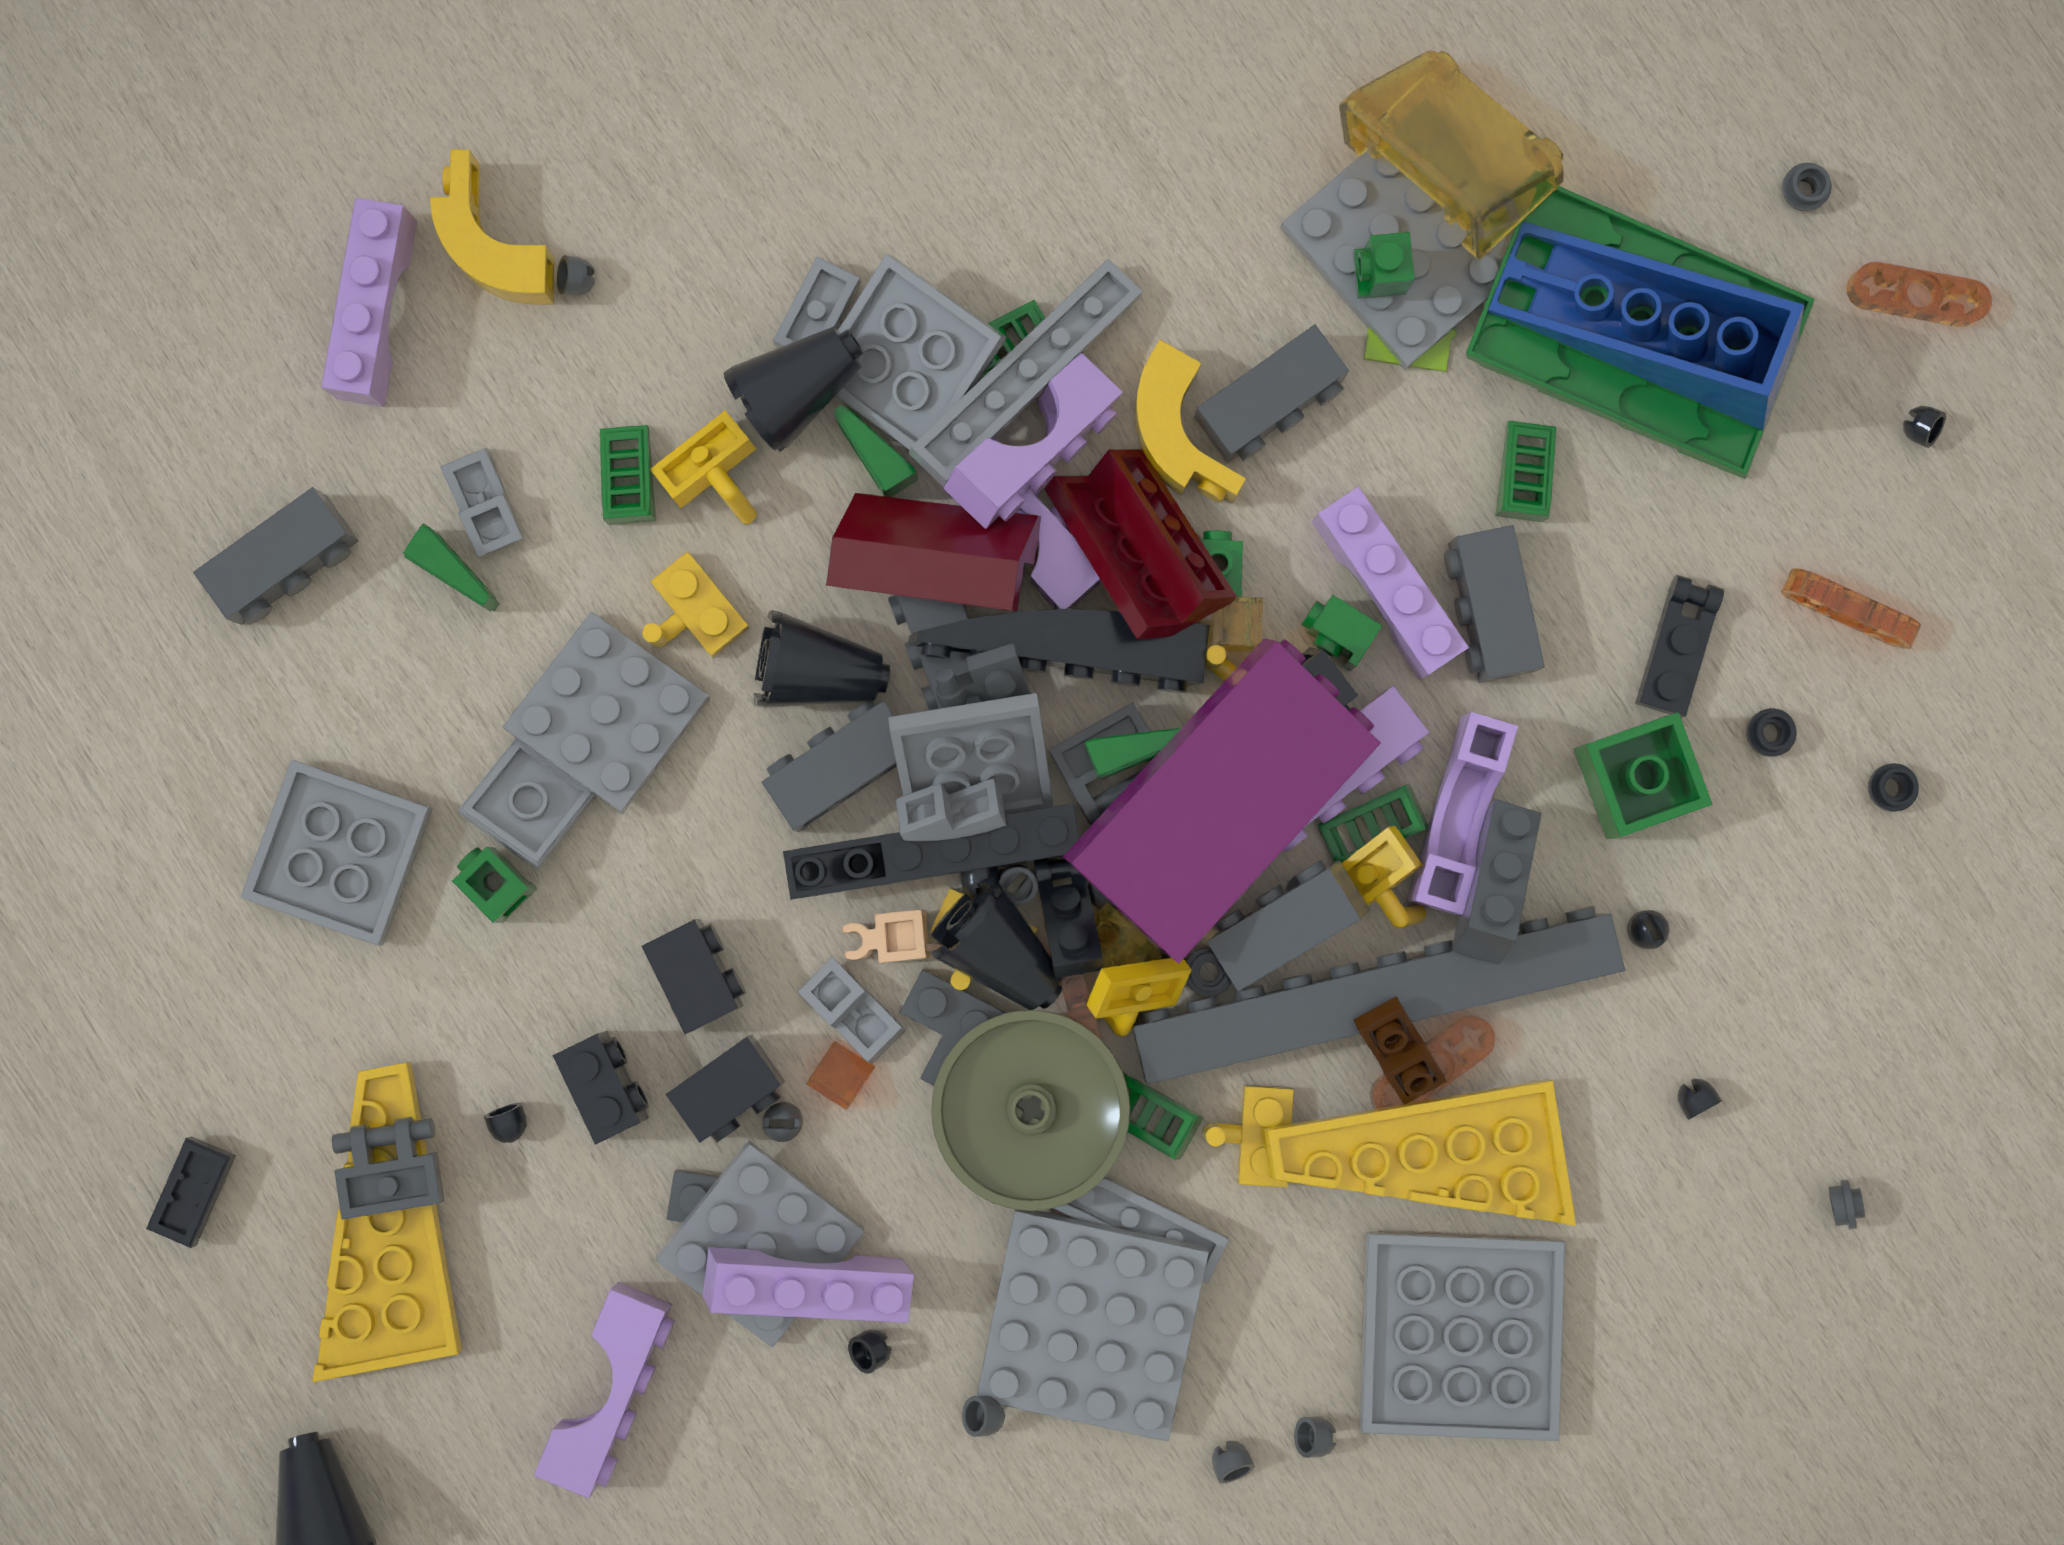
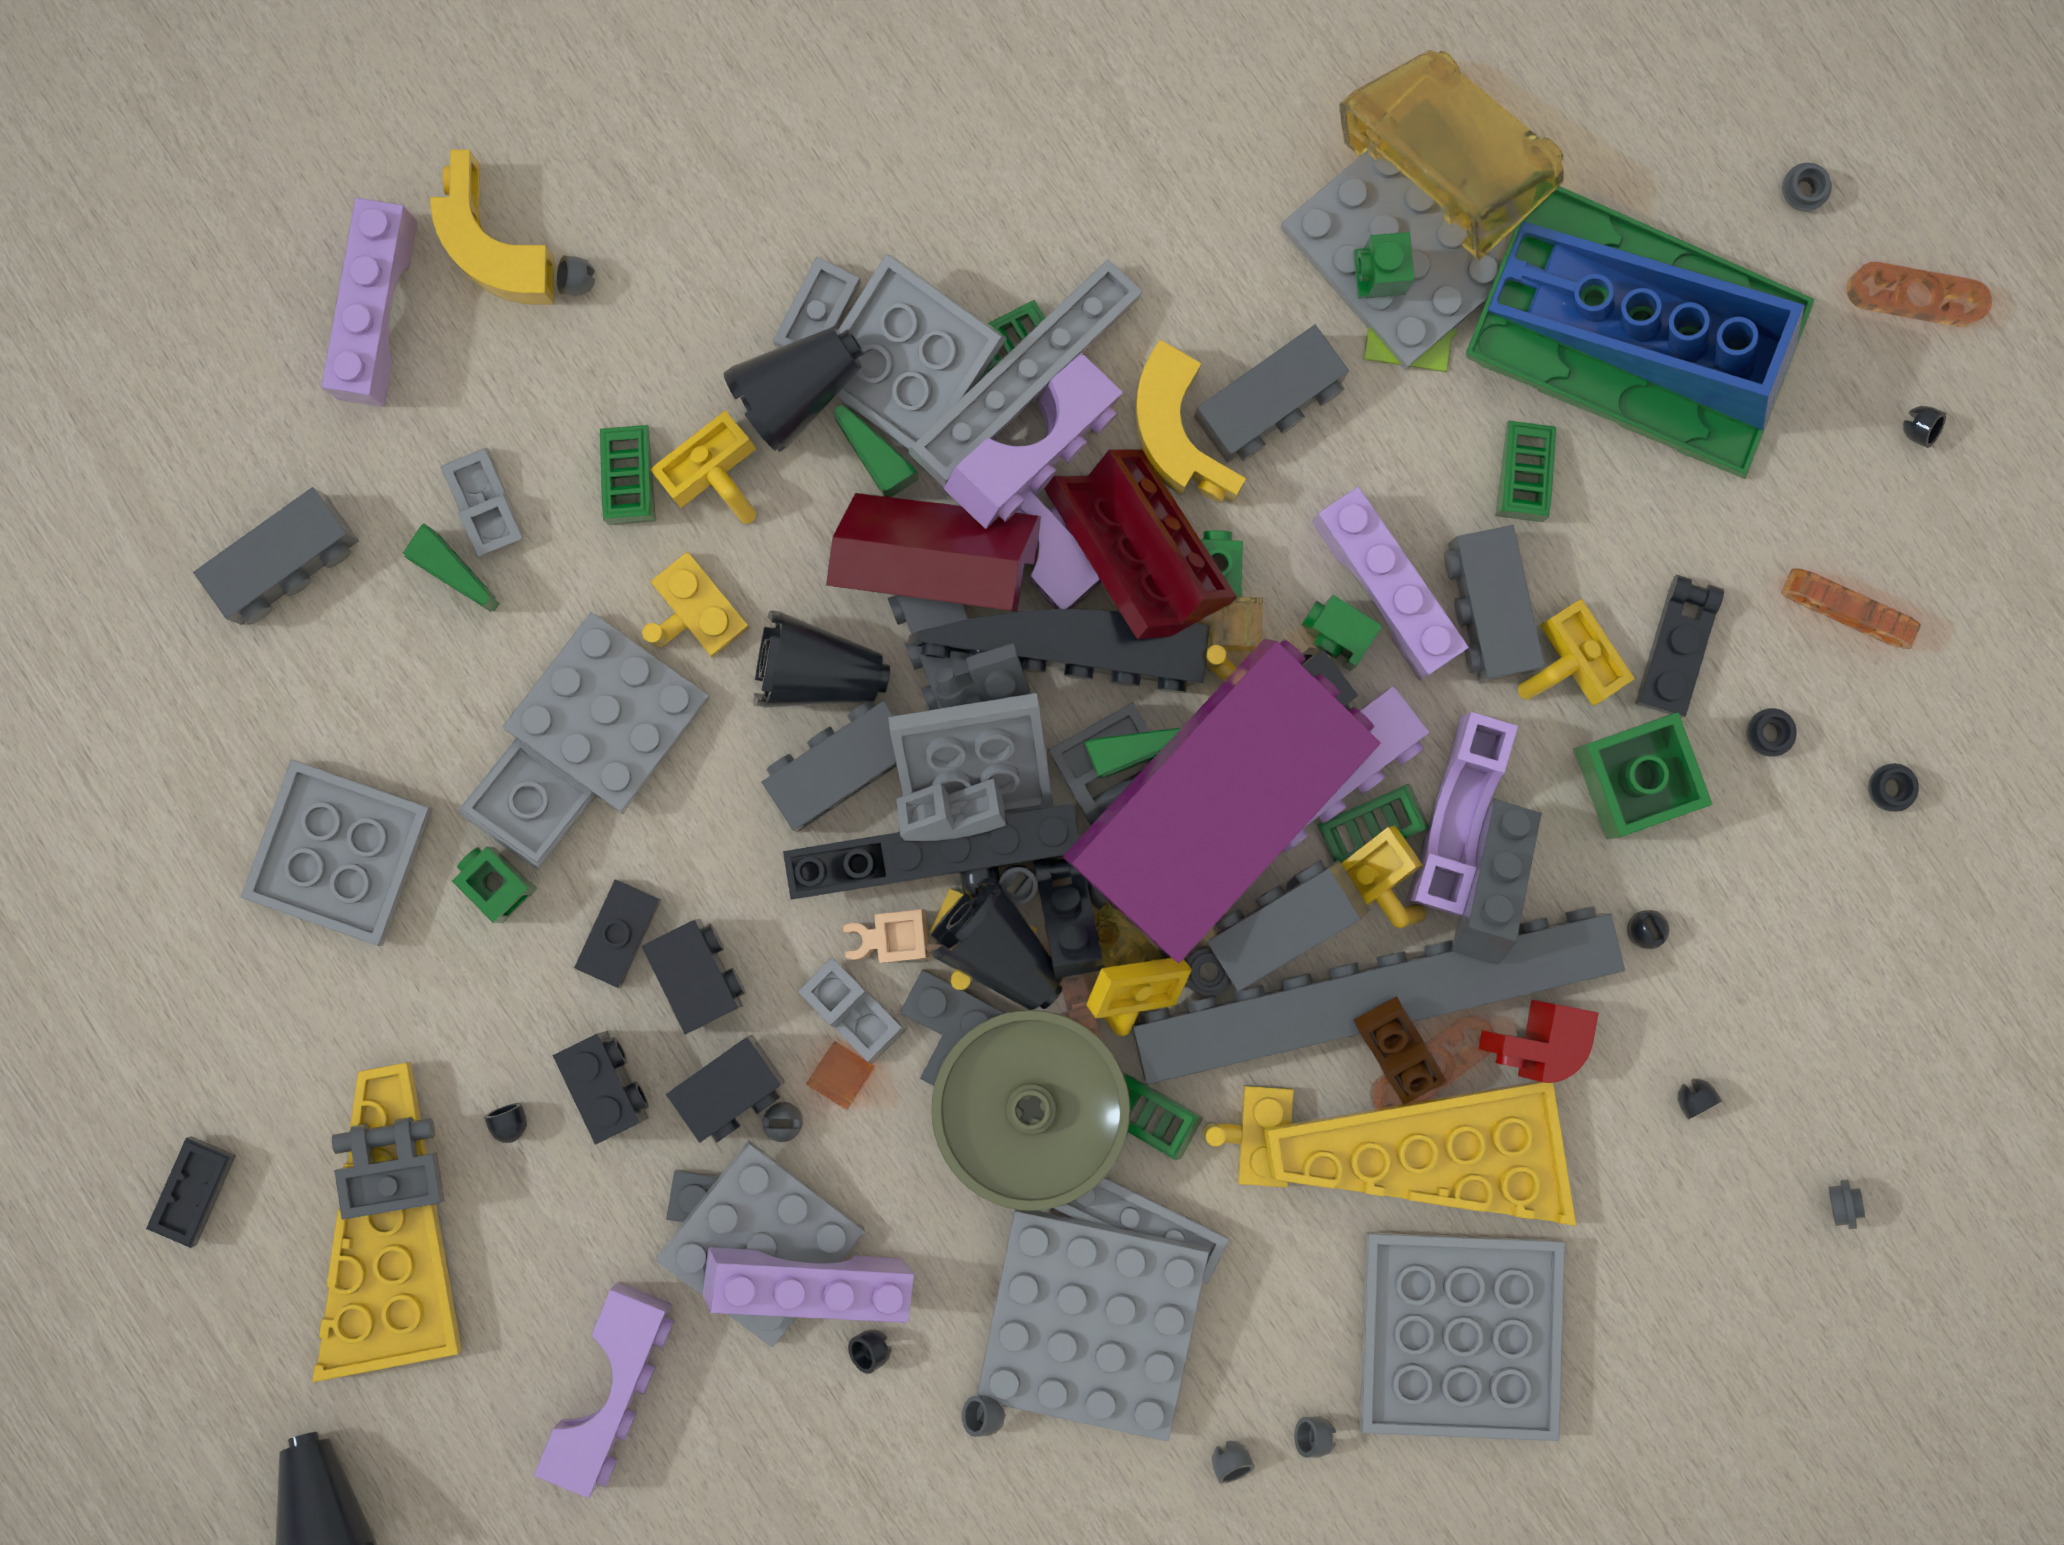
(617, 933): none -> black plate
(1553, 1046): none -> red brick
(1583, 653): none -> yellow plate

